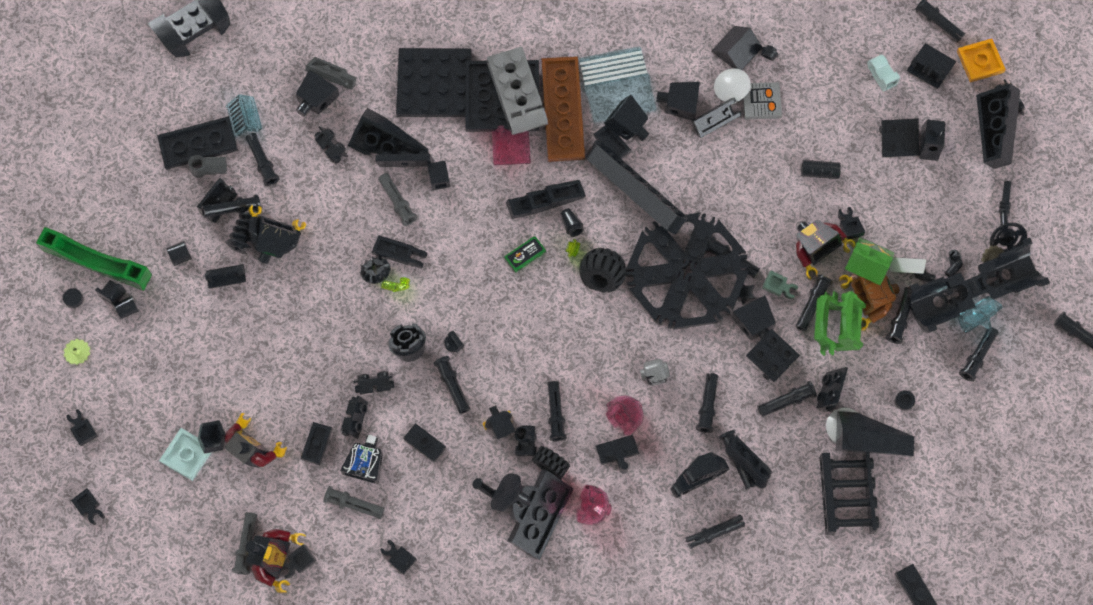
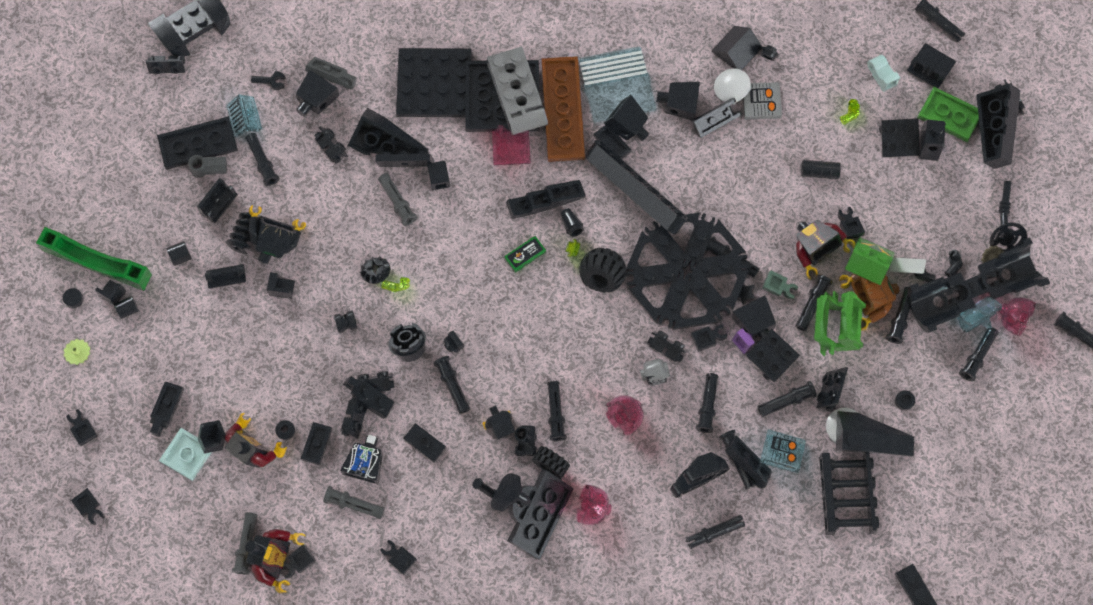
(159, 65): none -> black hinge
(165, 407): none -> black hinge
(239, 205): black pin -> none
(270, 80): none -> black bar
(280, 287): none -> black panel
(287, 435): none -> black plate
(345, 321): none -> black wheel
(369, 396): none -> black hinge
(398, 251): black hinge -> none
(616, 451): black plate -> none
(661, 341): none -> black hinge
(706, 338): none -> black plate
(743, 341): none -> medium lavender plate
(782, 451): none -> clear light blue tile
(853, 112): none -> clear neon green arm
(958, 115): none -> bright green tile
(981, 60): light orange plate -> none
(1017, 314): none -> clear pink cylinder

